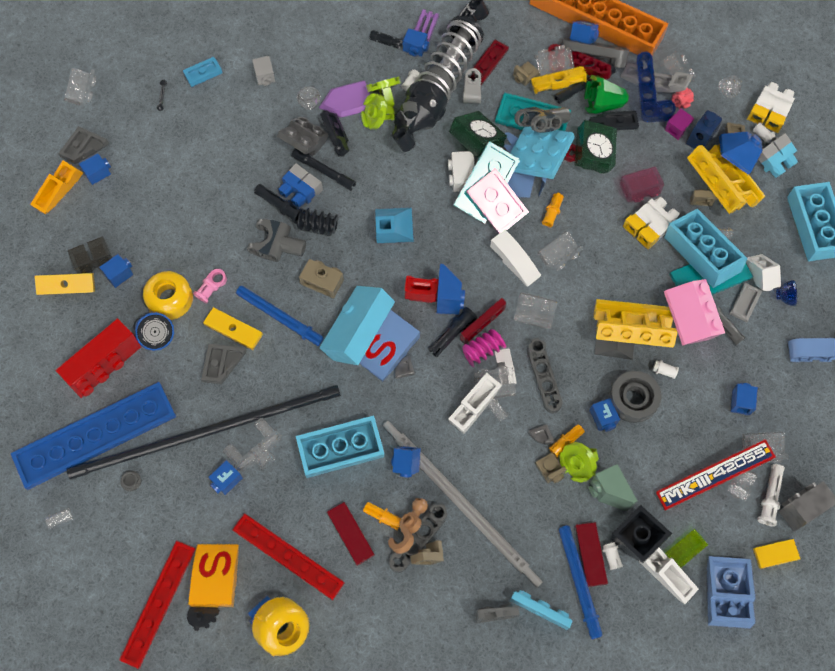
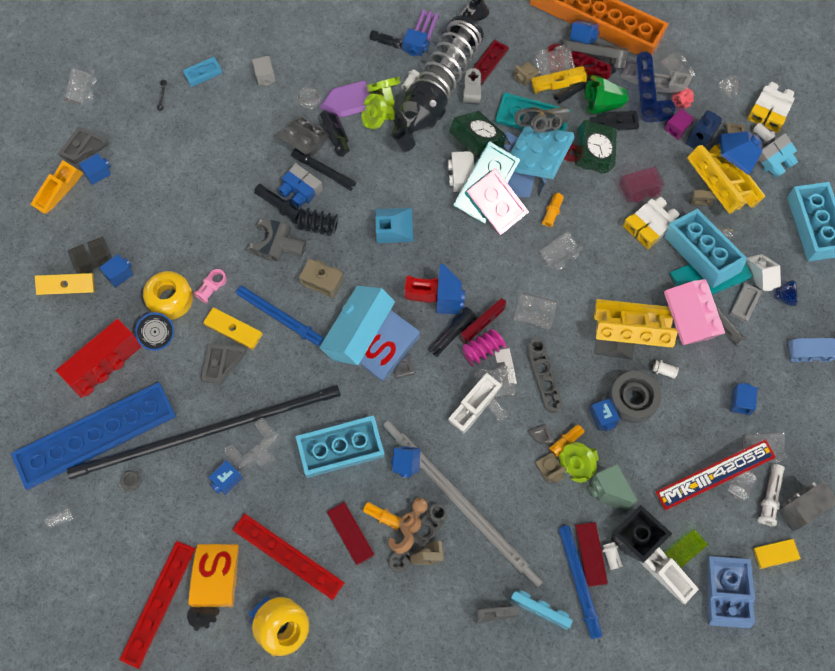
(515, 257): white slope -> none

